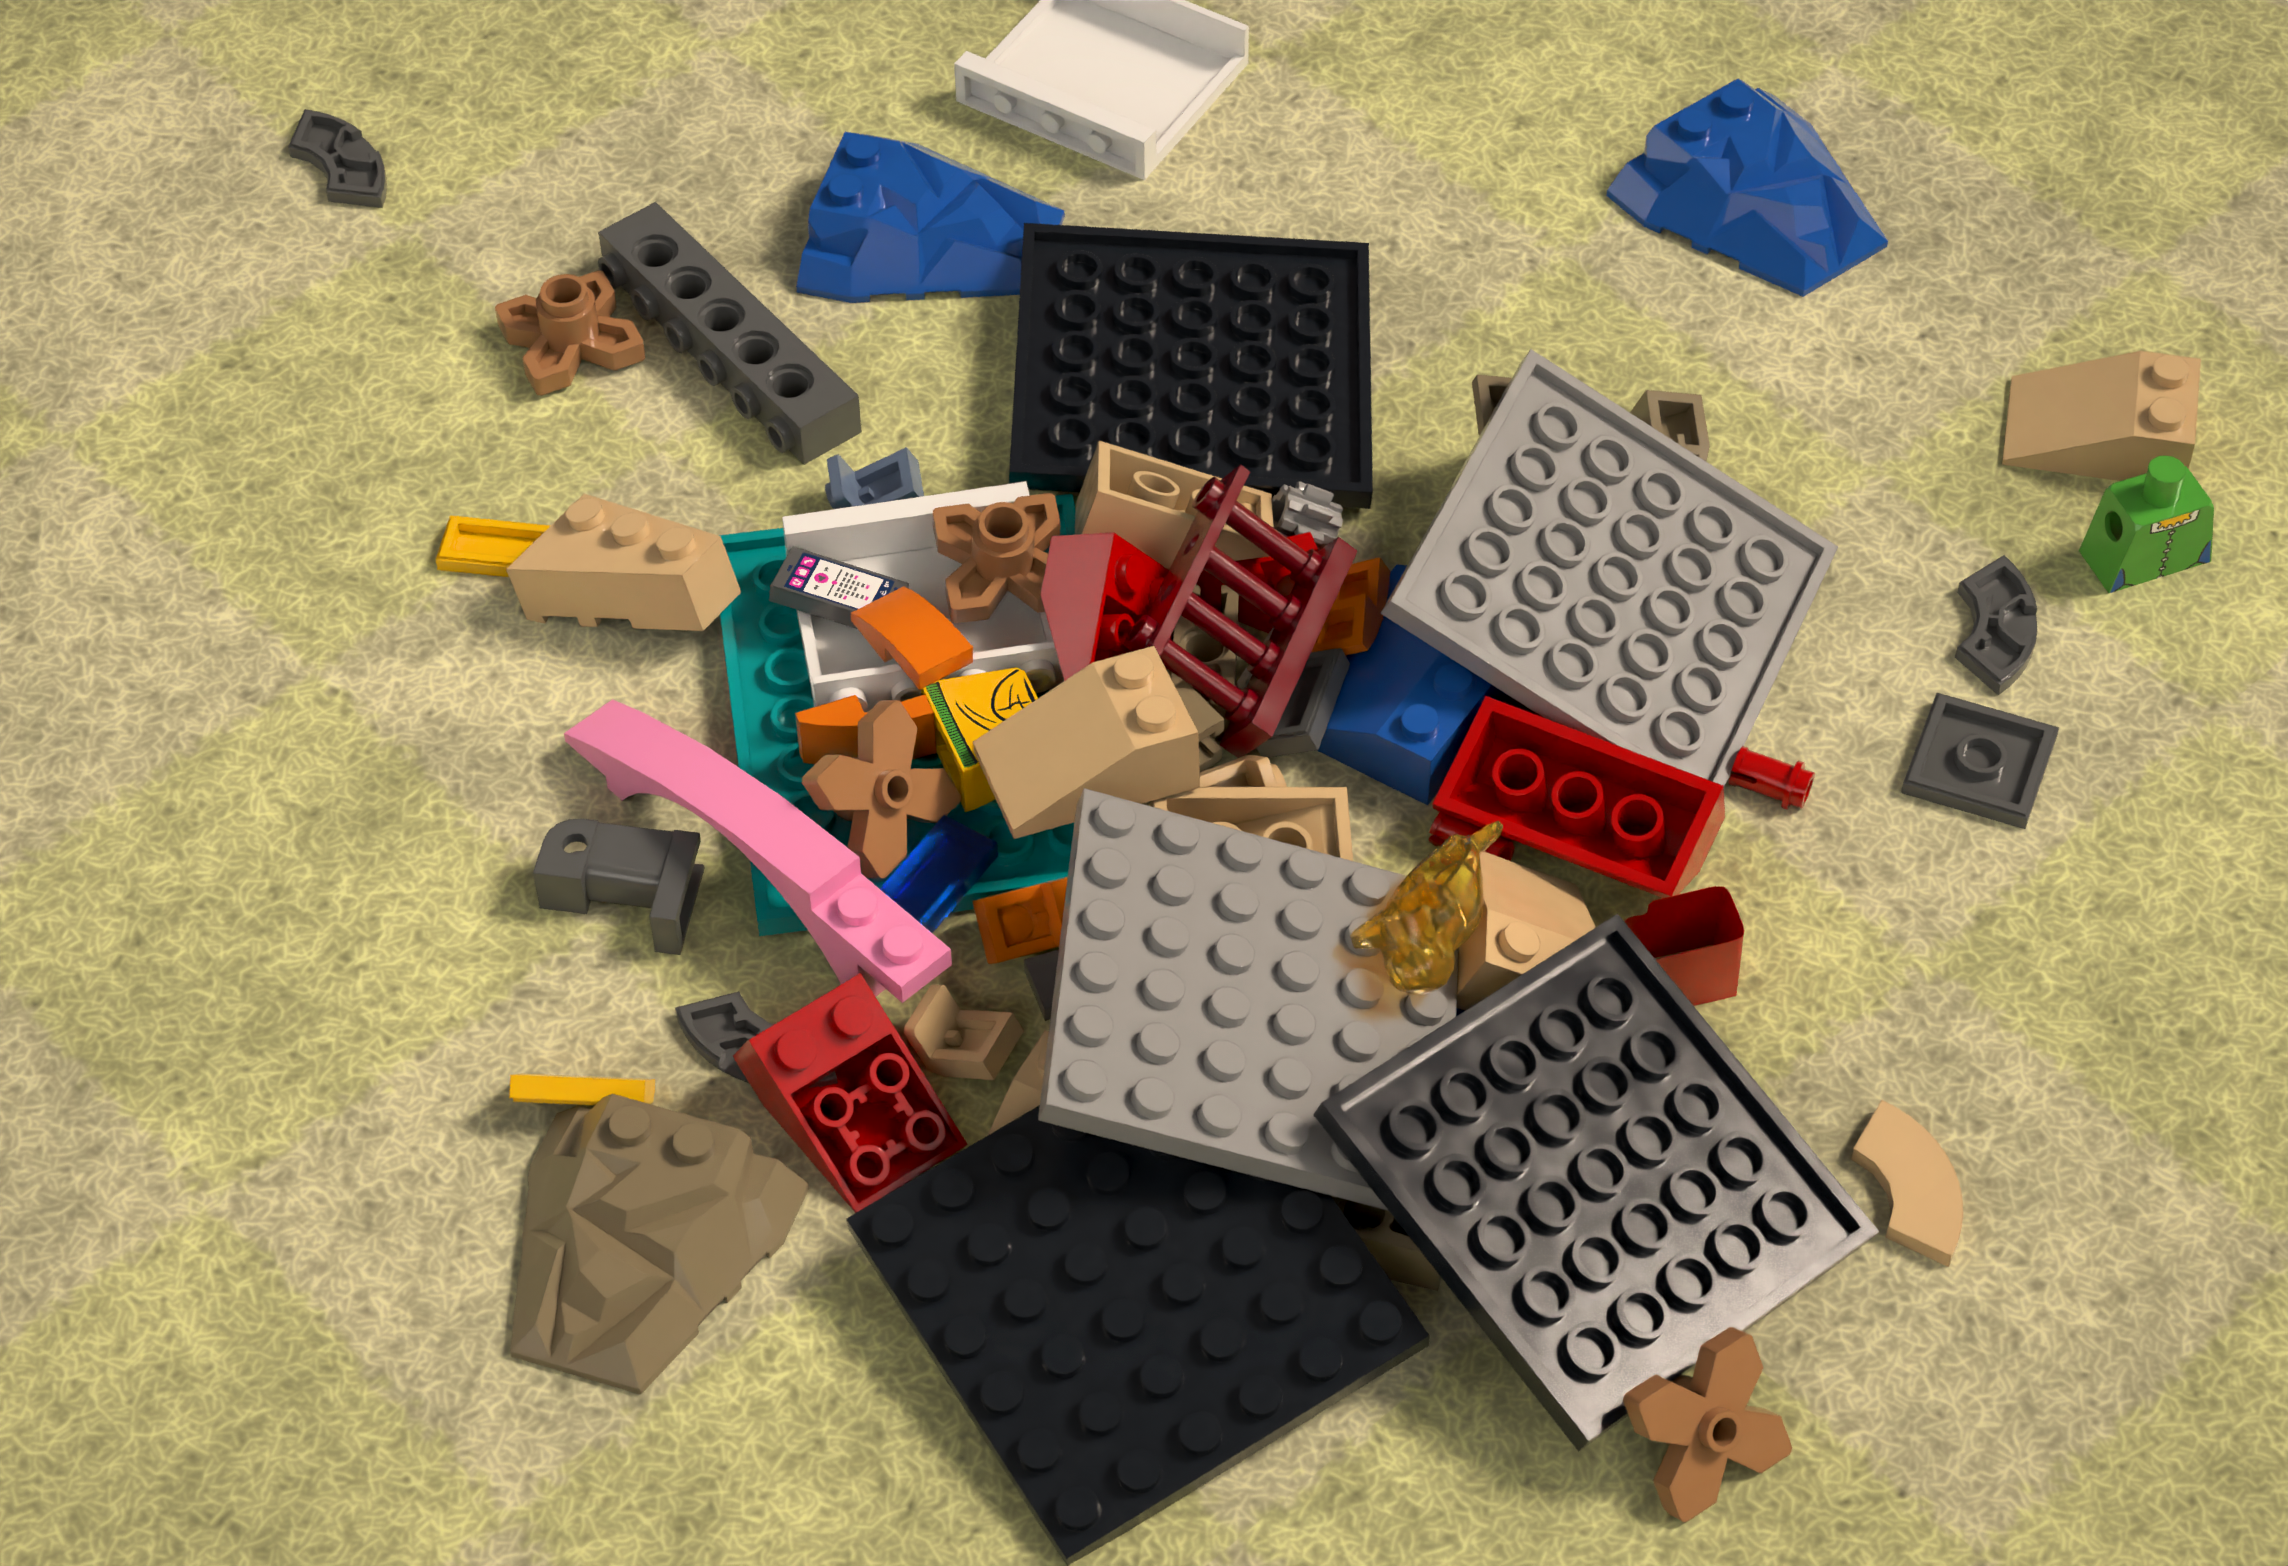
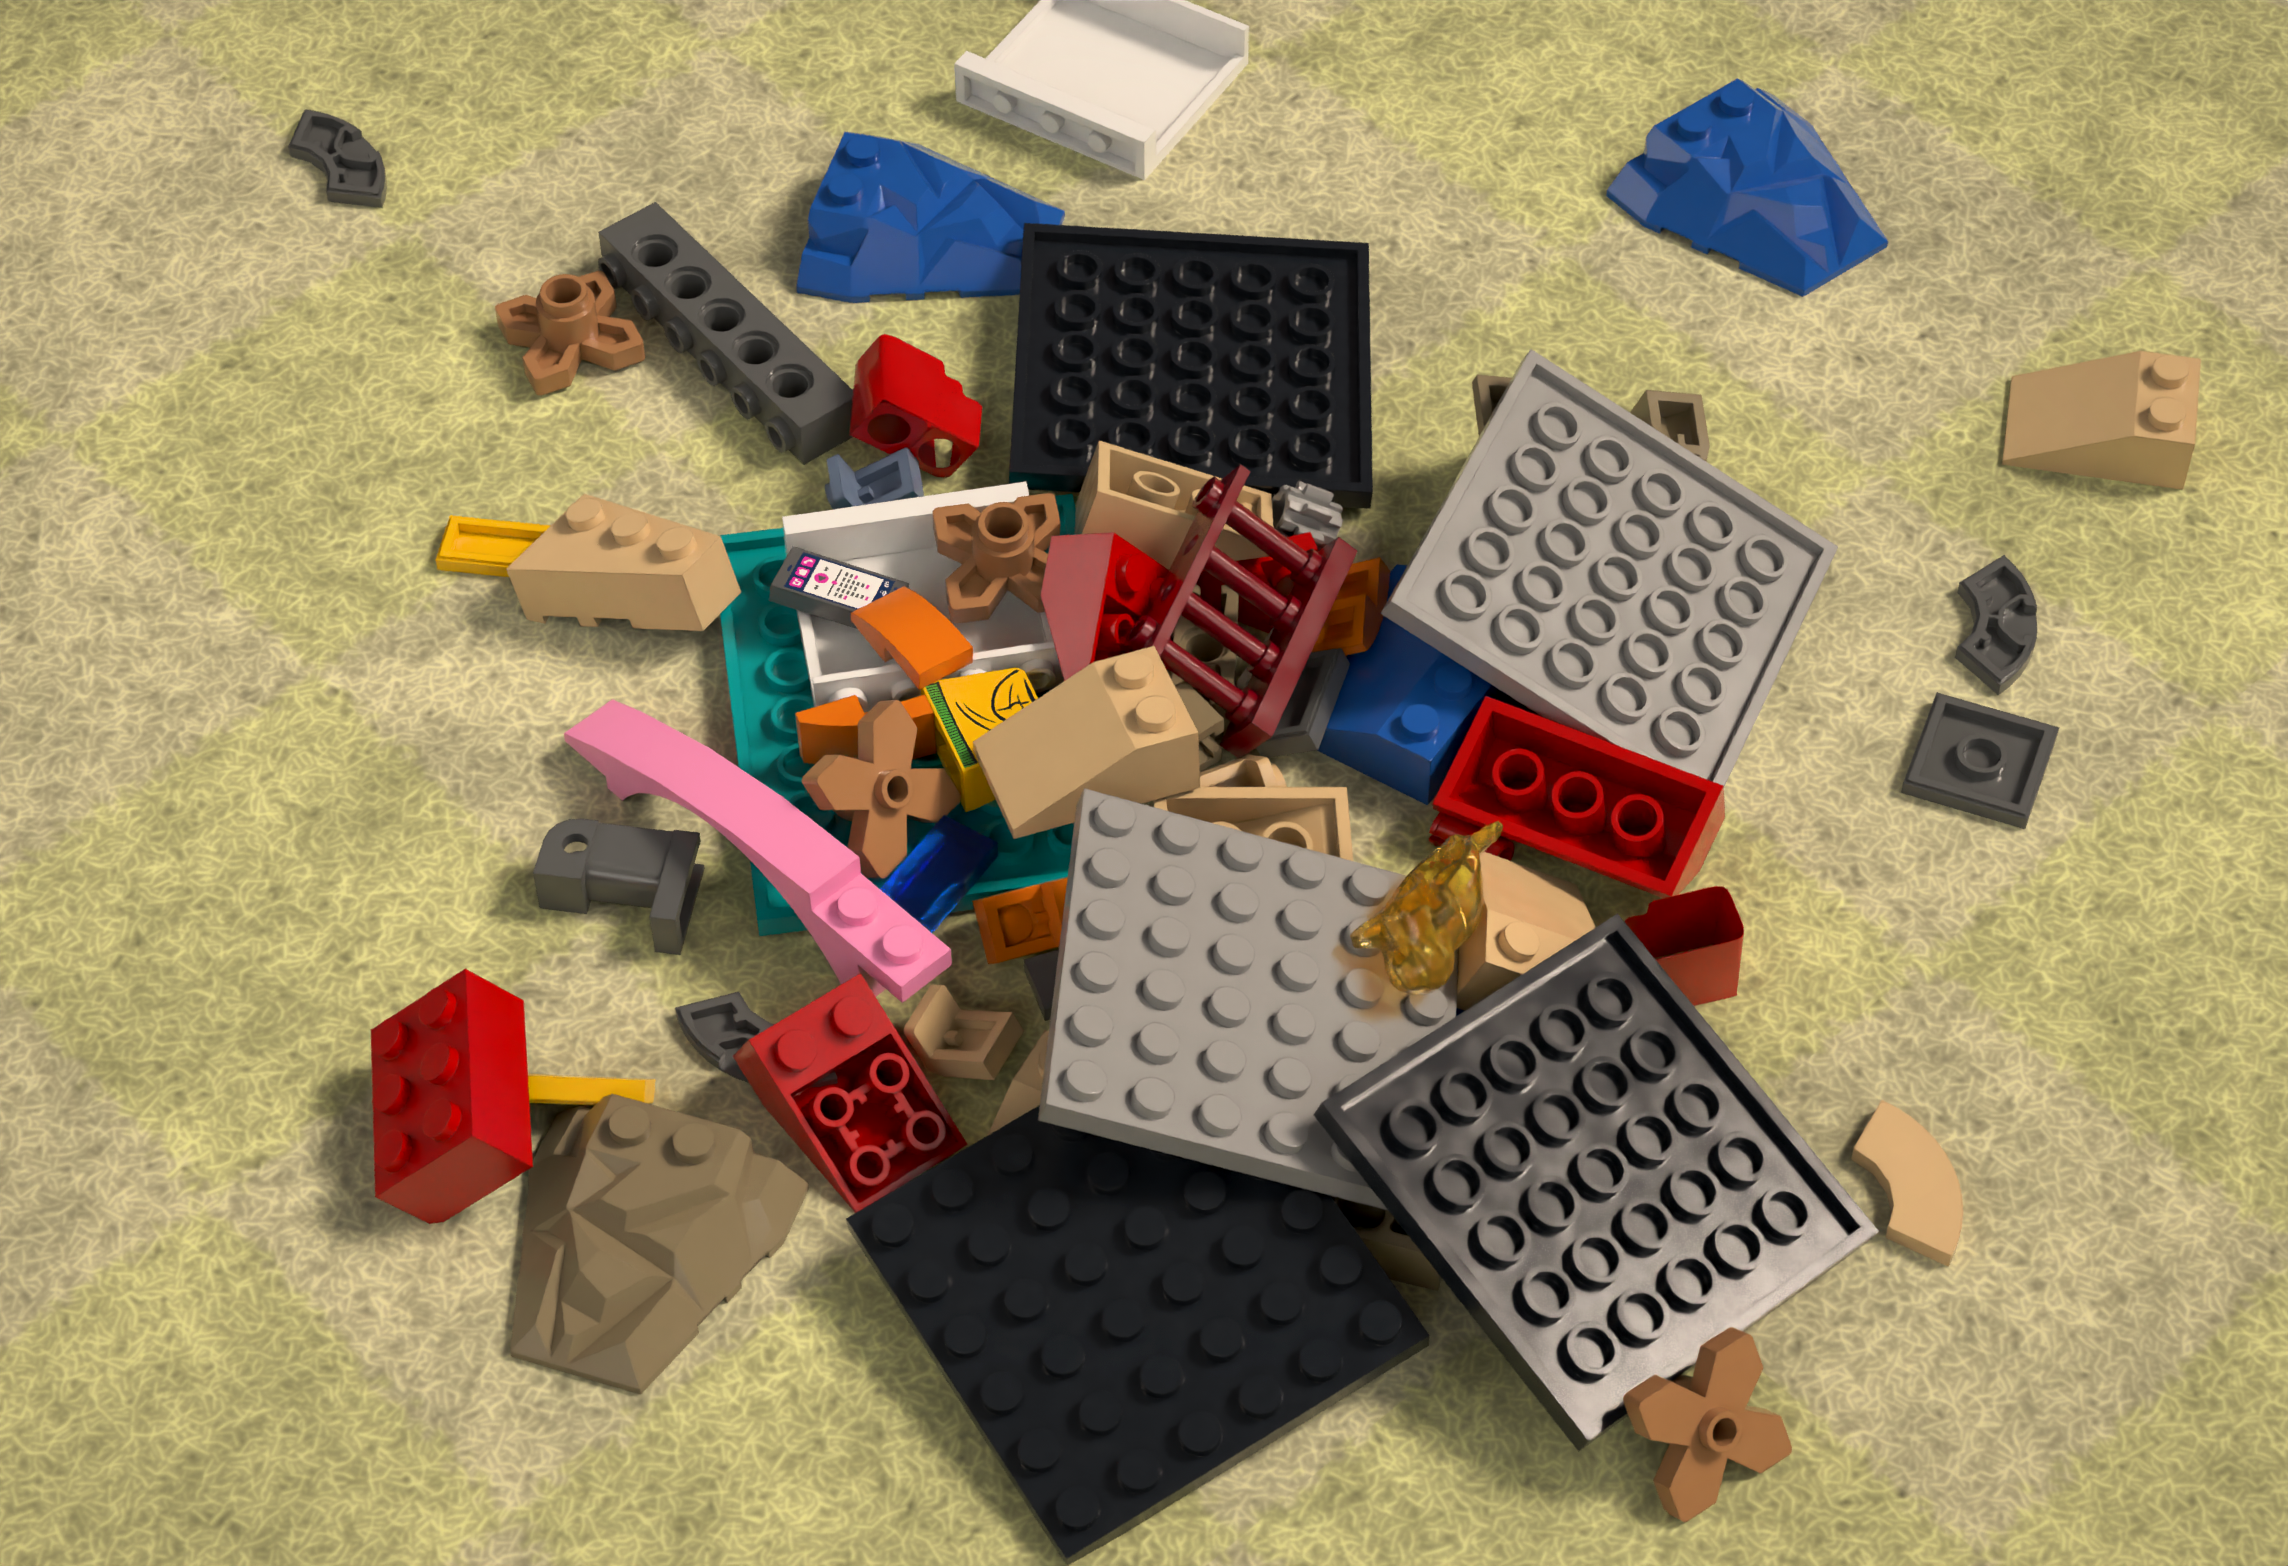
(450, 1098): none -> red brick
(909, 402): none -> red piece
(1772, 778): red pin -> none
(2150, 527): bright green torso -> none

